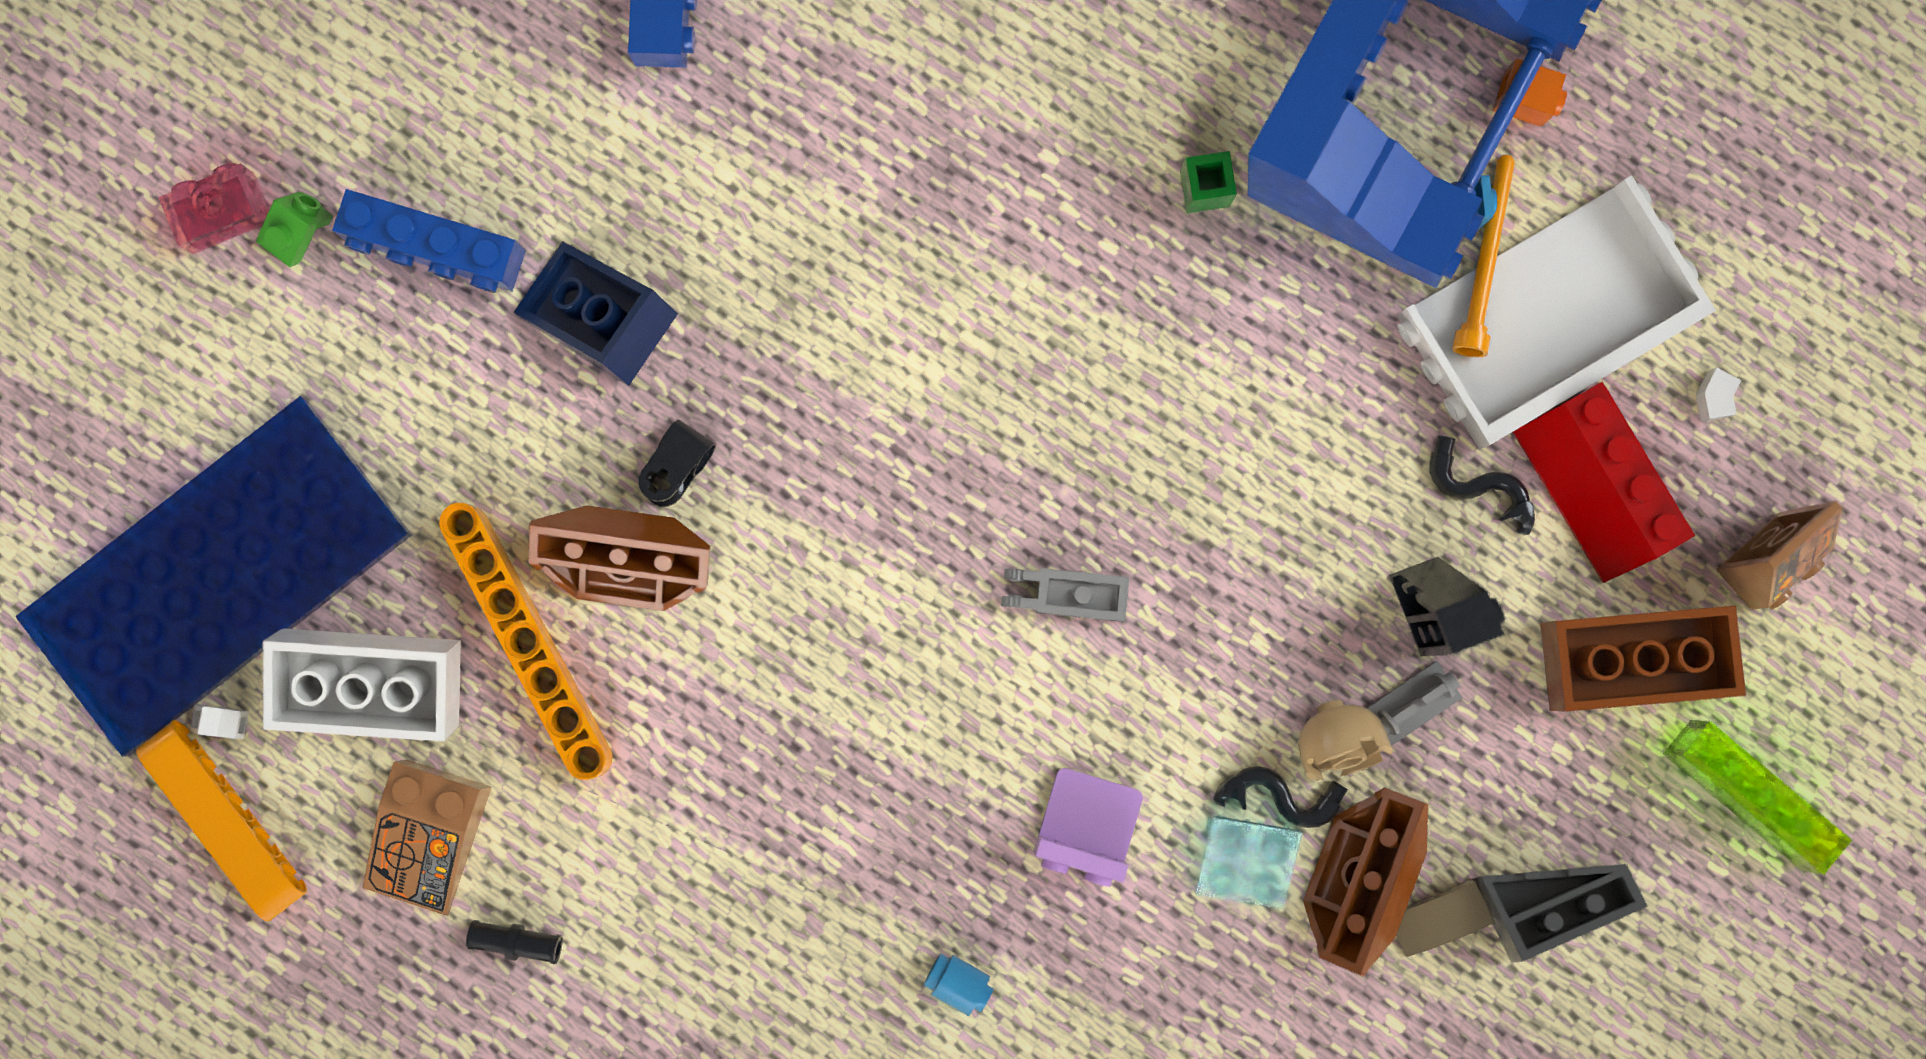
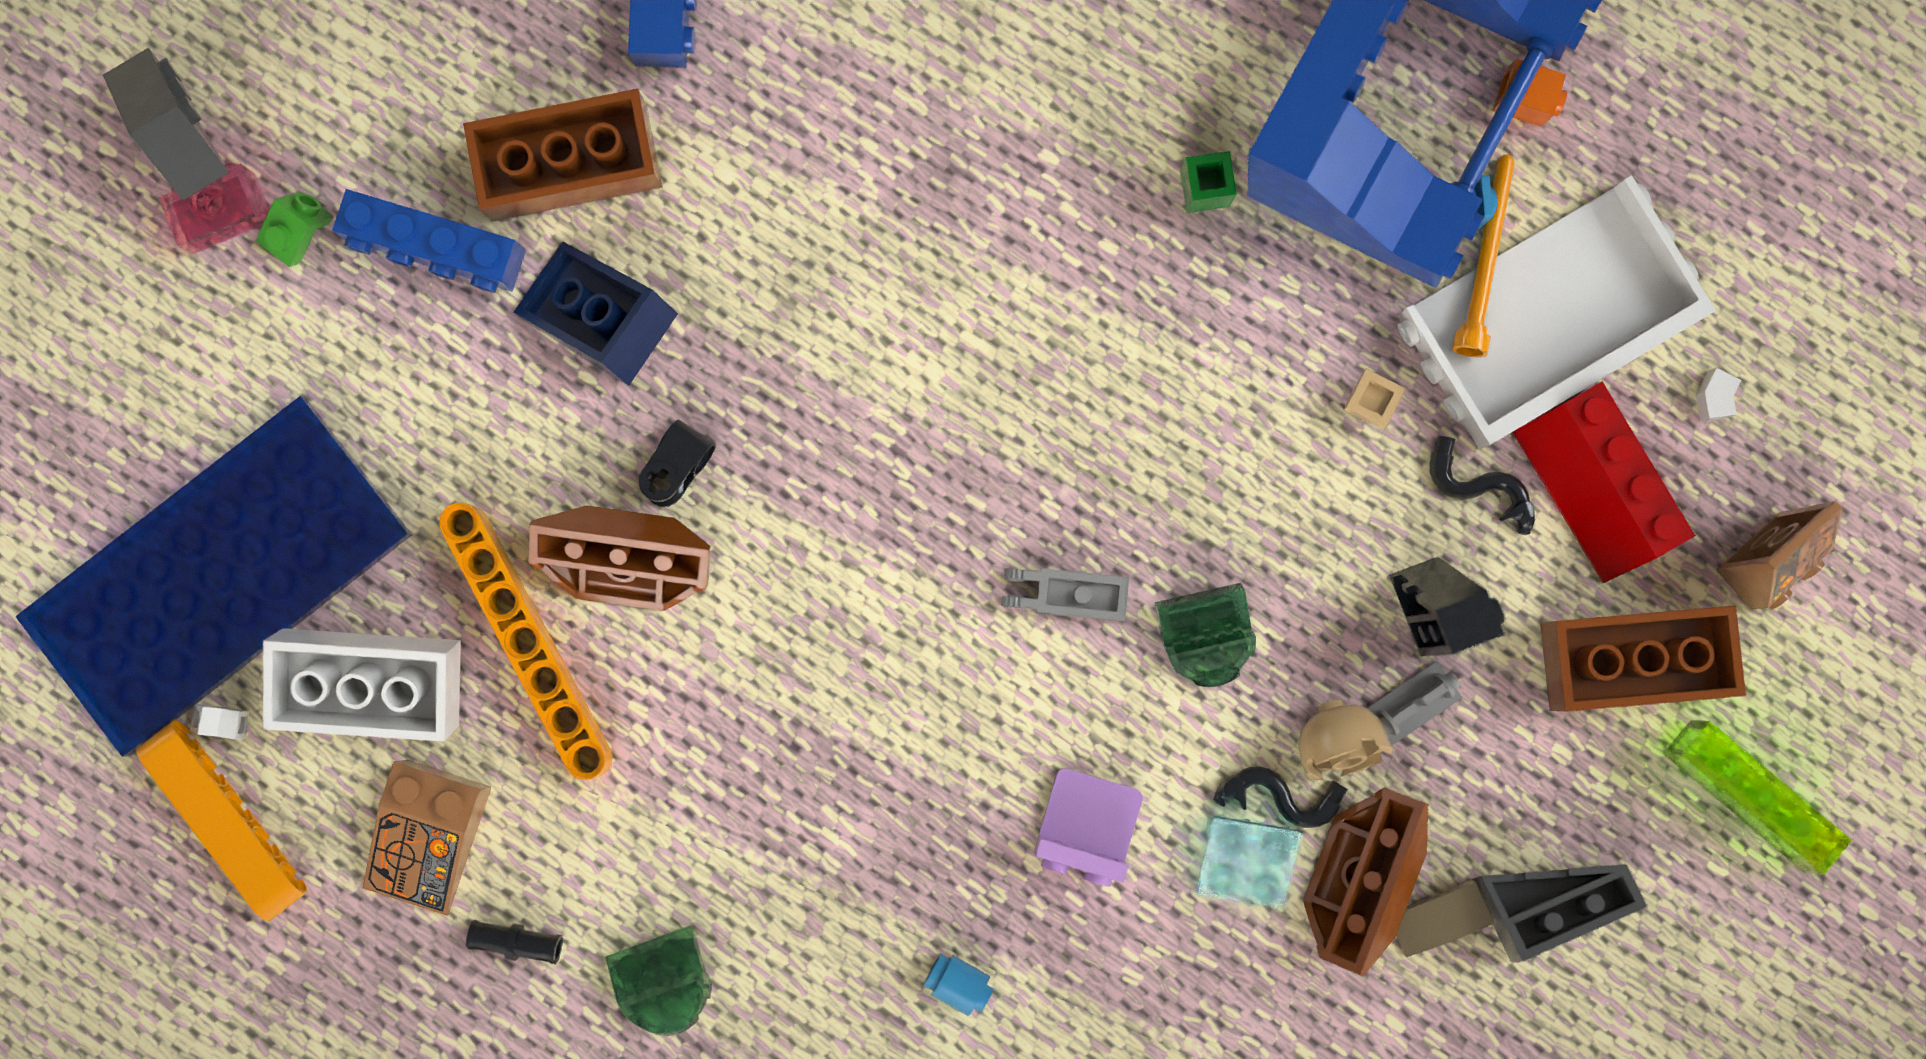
(164, 122): none -> dark grey wedge
(562, 155): none -> dark orange brick
(661, 982): none -> clear green slope
(1207, 634): none -> clear green slope
(1374, 399): none -> tan tile

